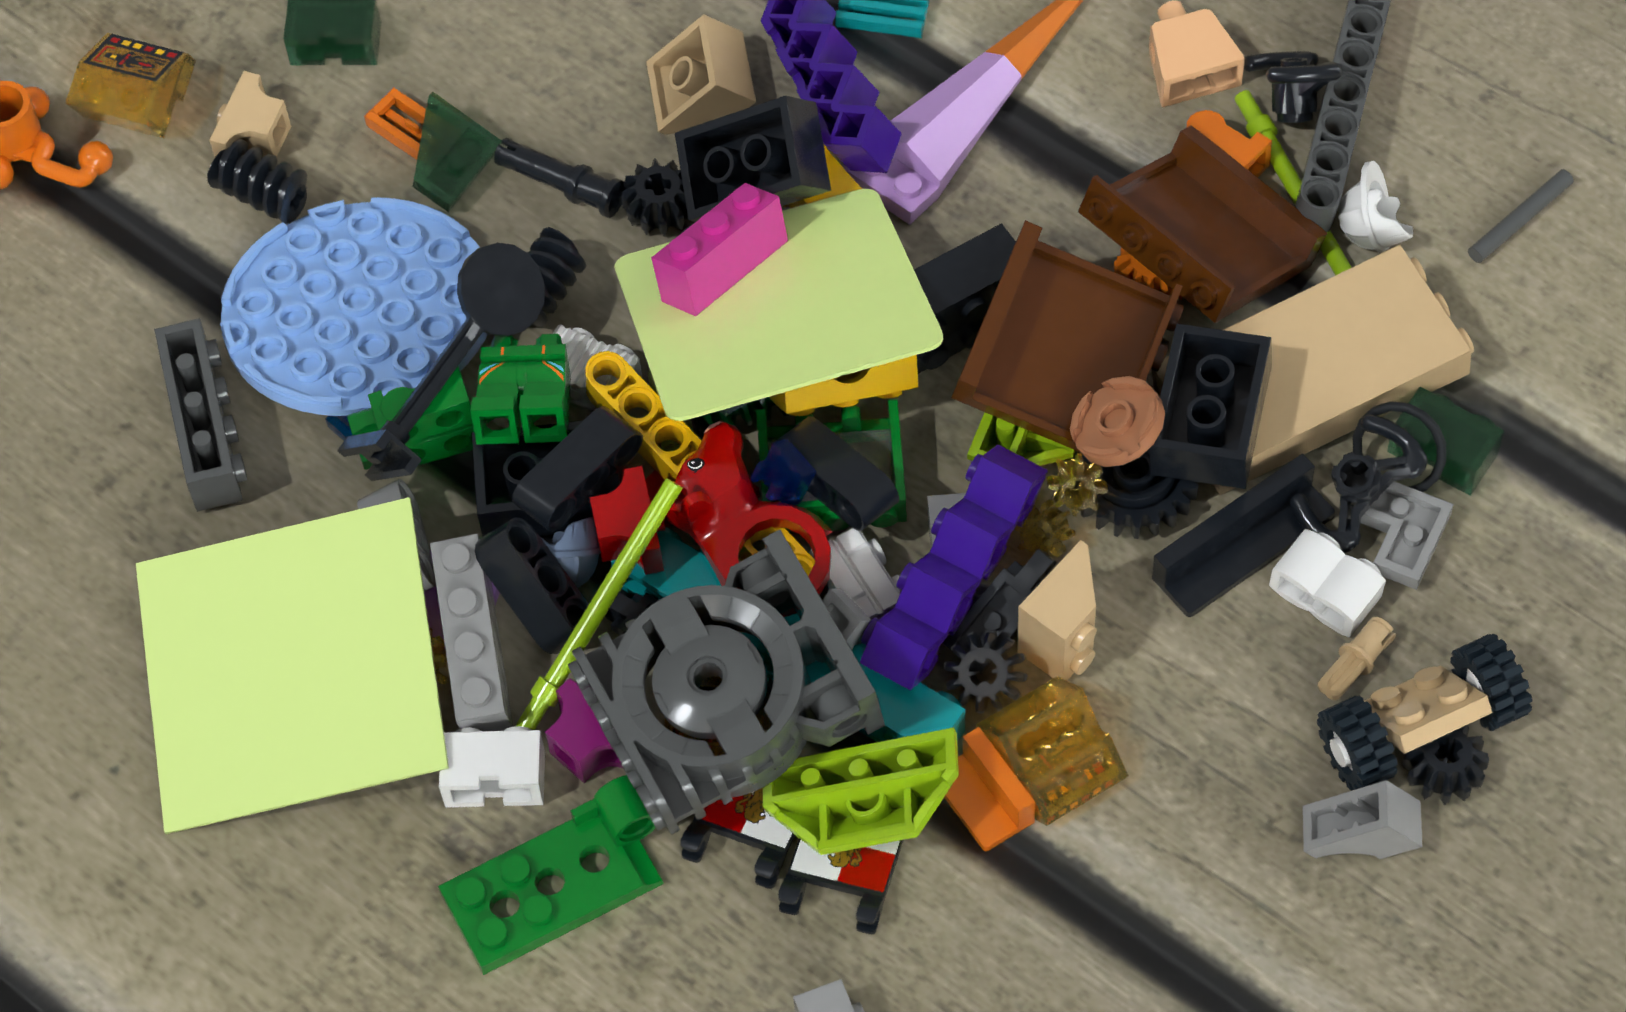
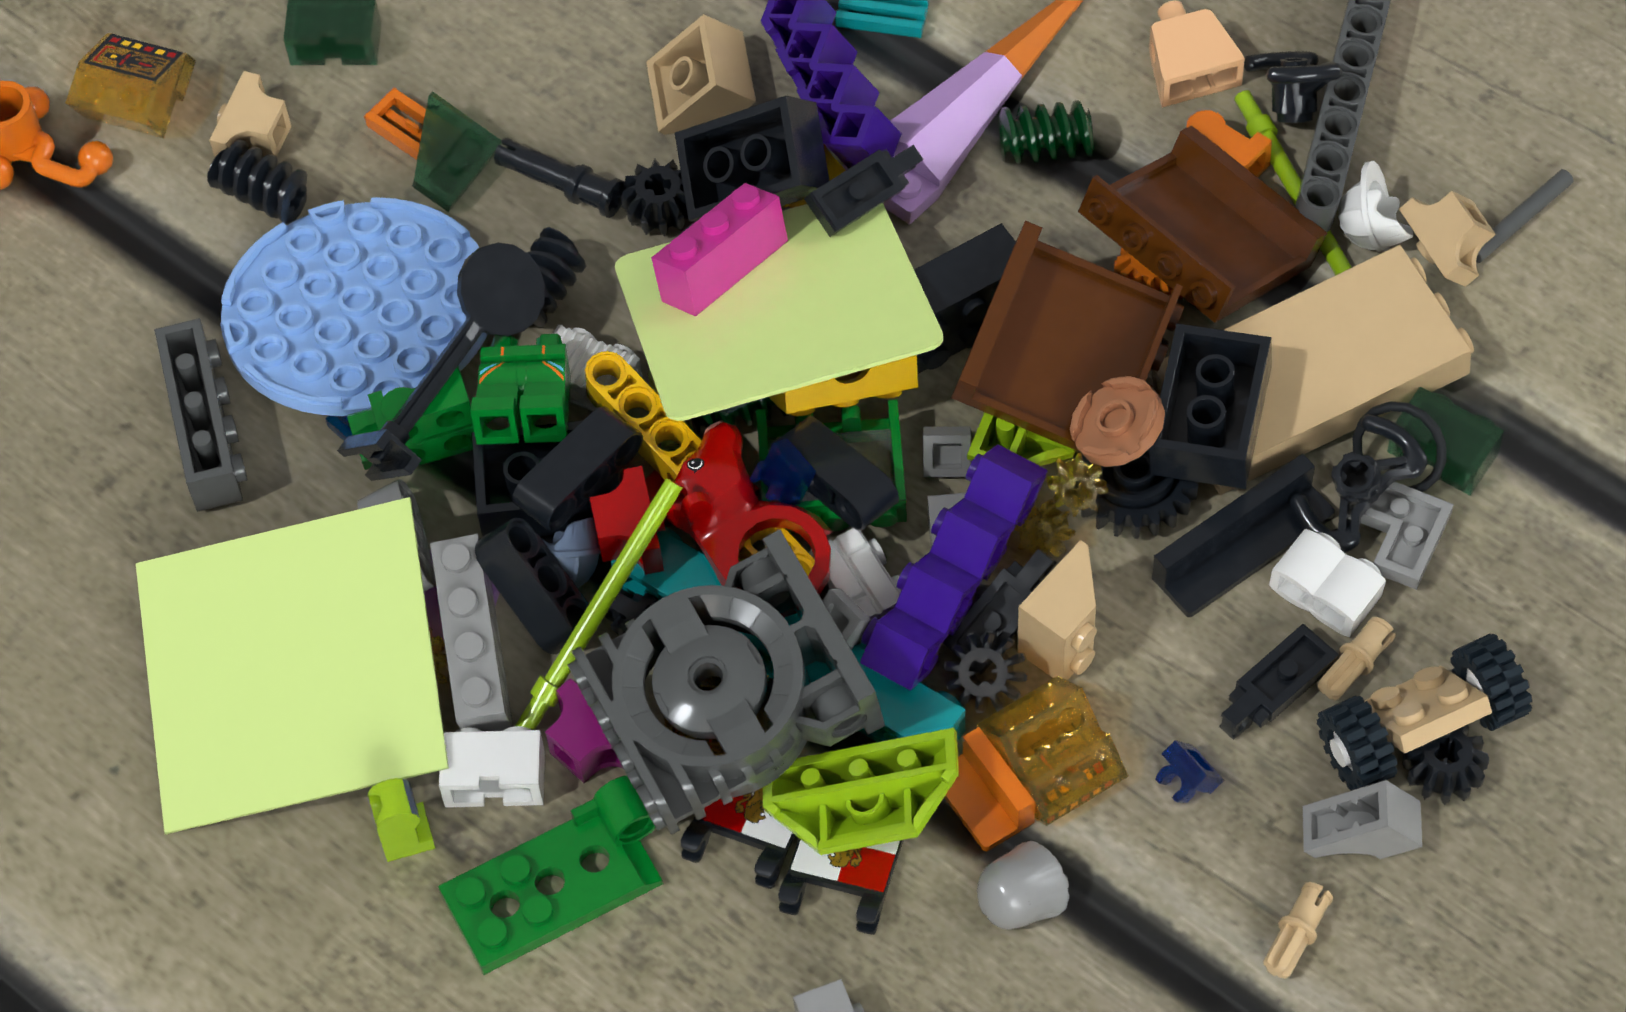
(399, 819): none -> lime leg
(861, 188): none -> black hinge
(946, 451): none -> light grey tile
(1023, 887): none -> light grey hair
(1045, 131): none -> dark green piece
(1192, 769): none -> clear blue tile
(1277, 681): none -> black hinge
(1297, 930): none -> tan axle
(1449, 234): none -> tan brick

